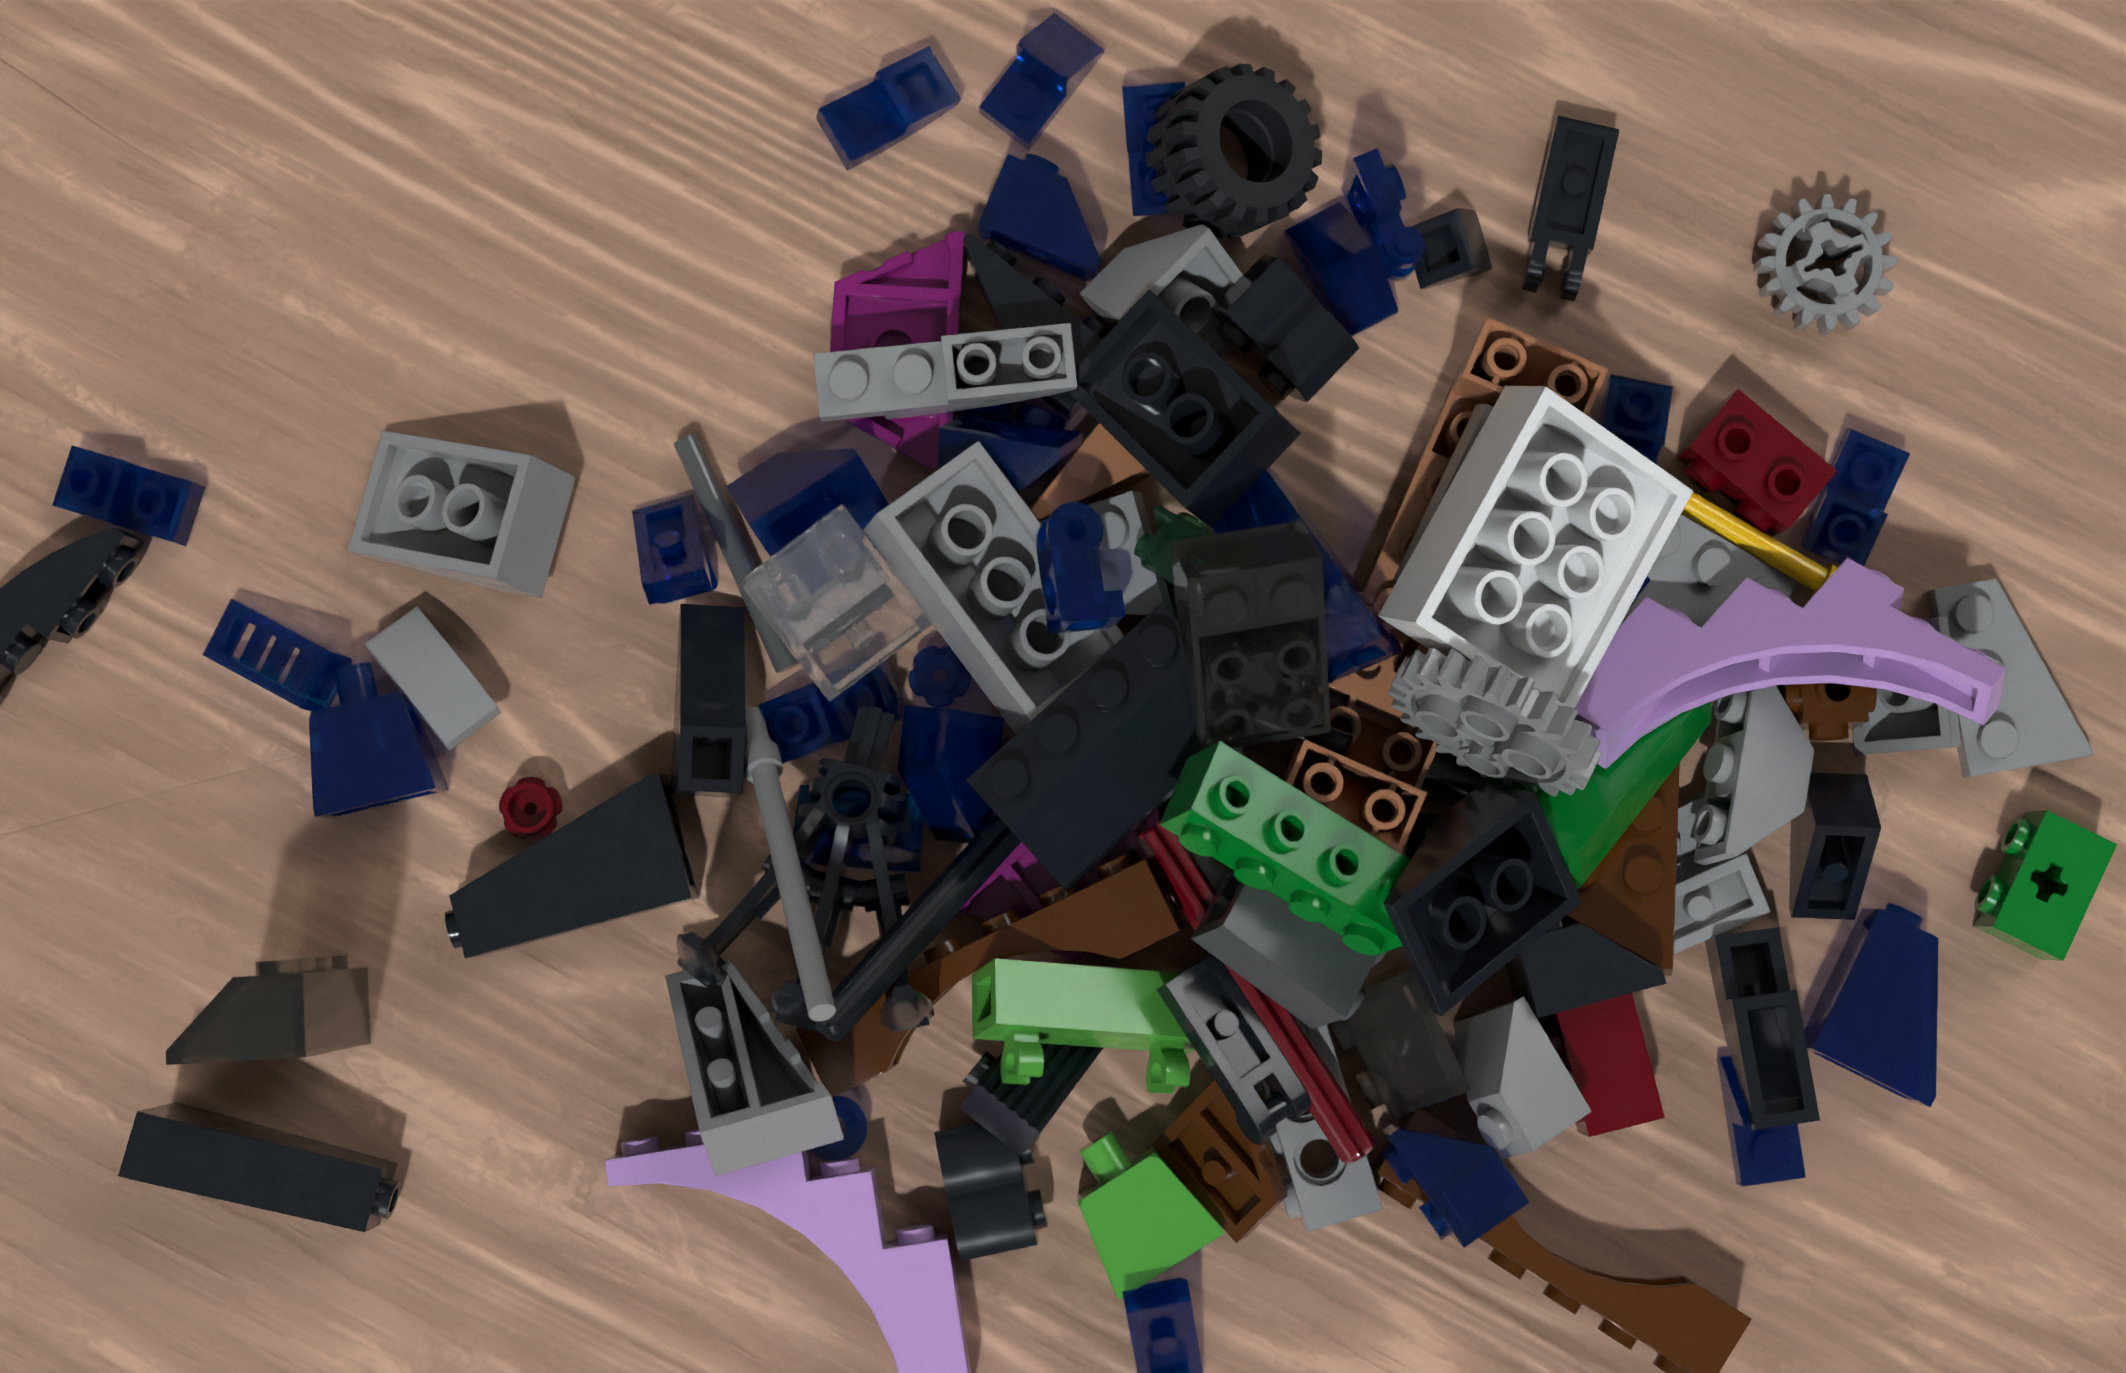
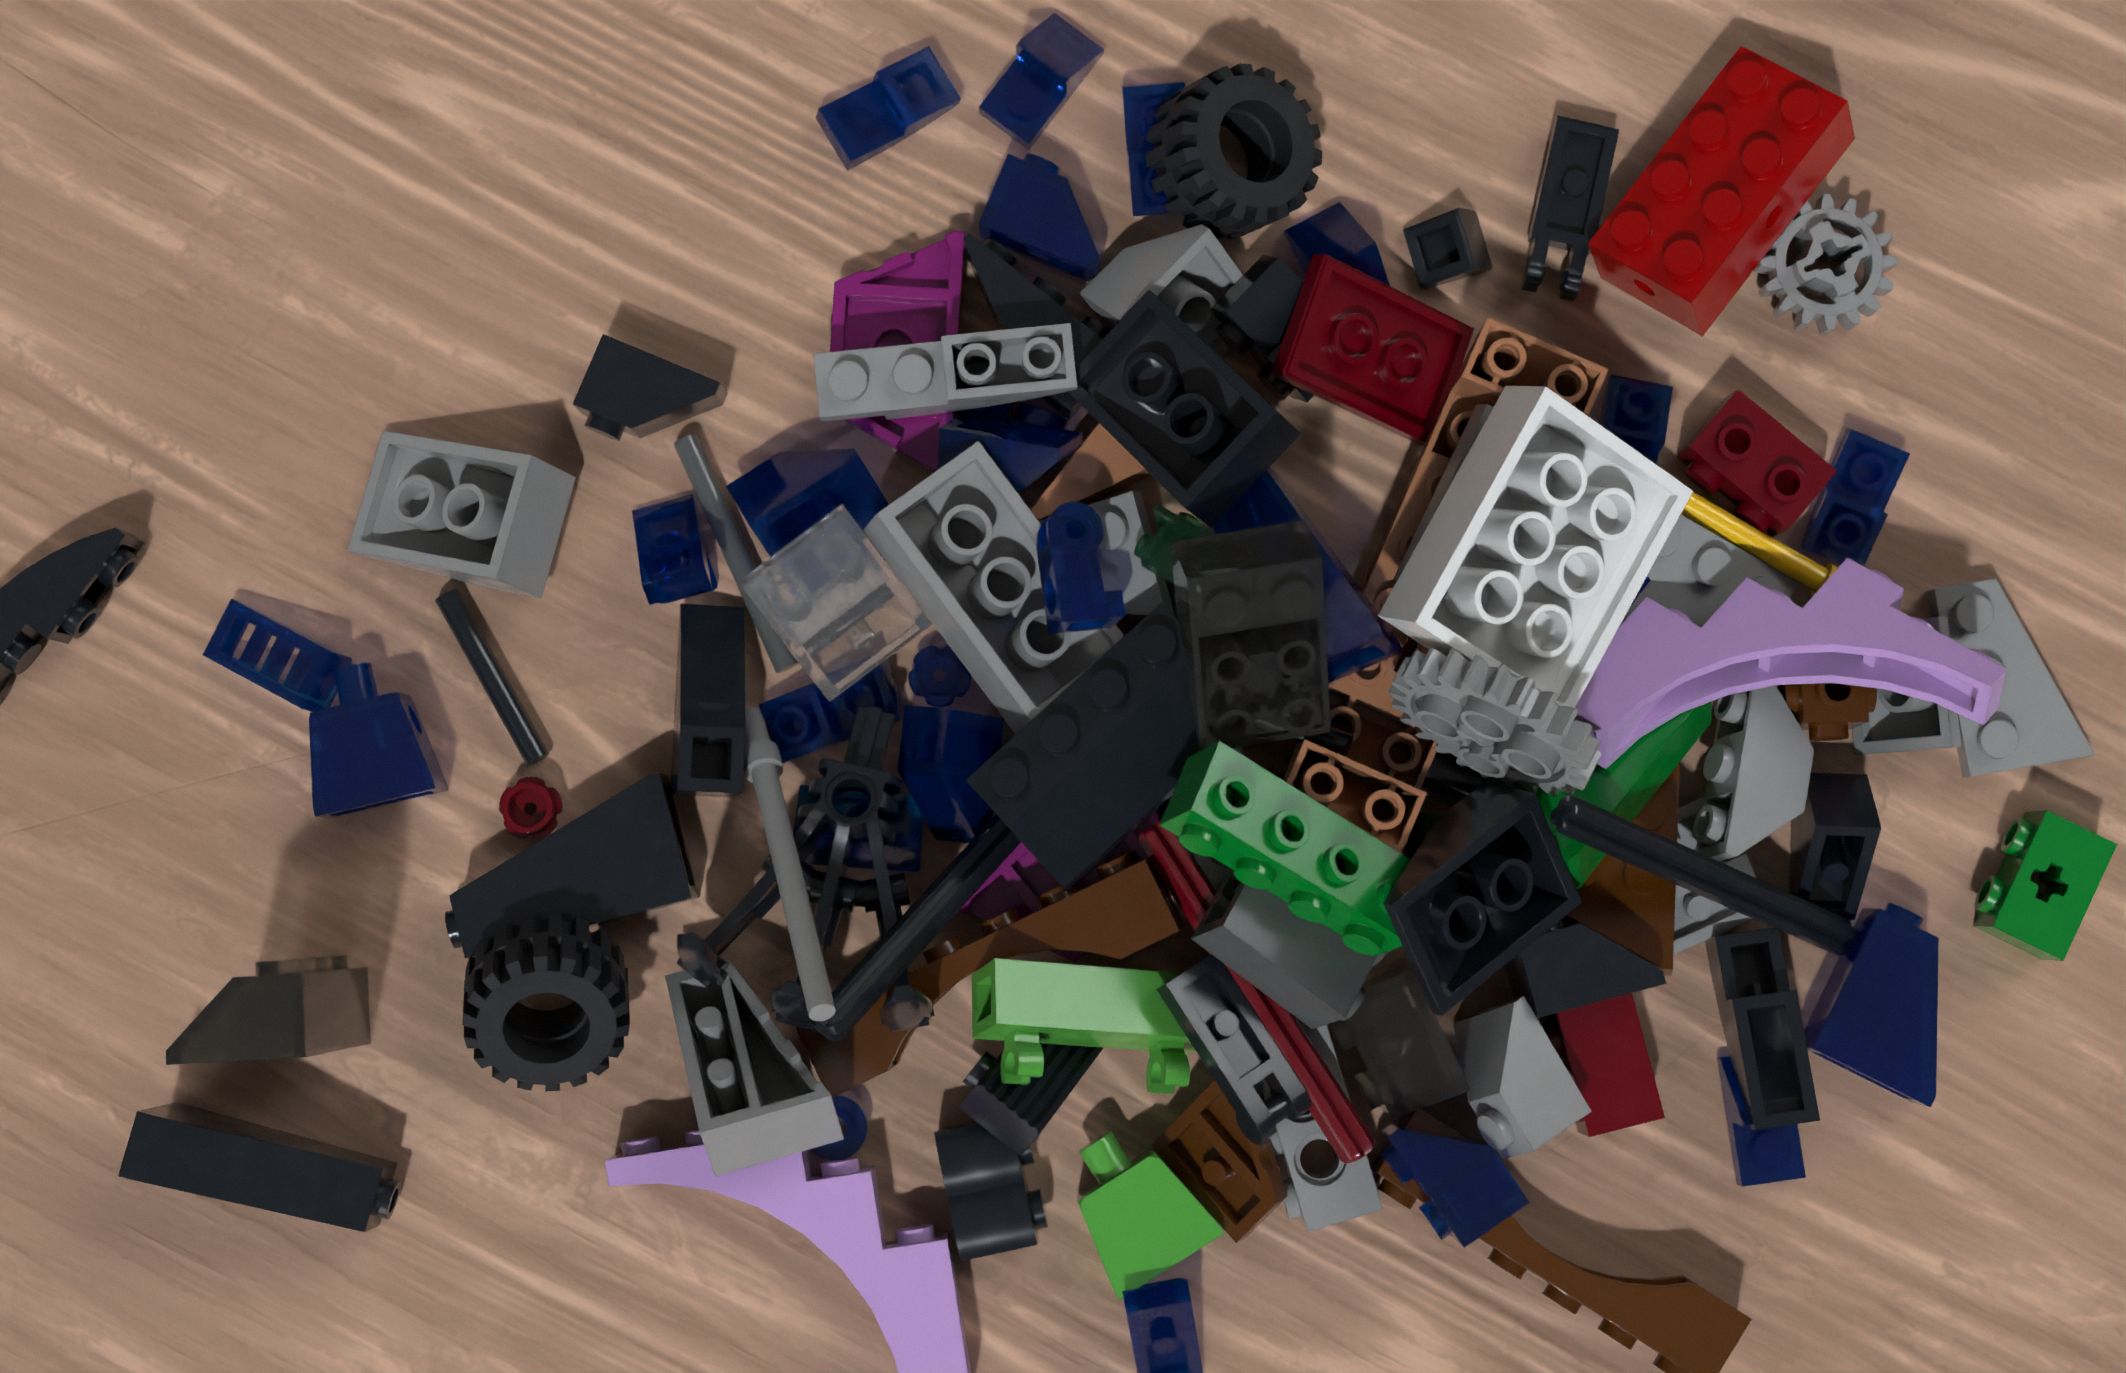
(128, 495): clear blue slope -> none
(433, 678): light grey slope -> none
(492, 677): none -> black bar
(546, 1044): none -> black tyre
(641, 392): none -> black slope
(1371, 349): none -> dark red tile
(1374, 200): clear blue plate -> none
(1702, 875): none -> black axle
(1722, 190): none -> red brick

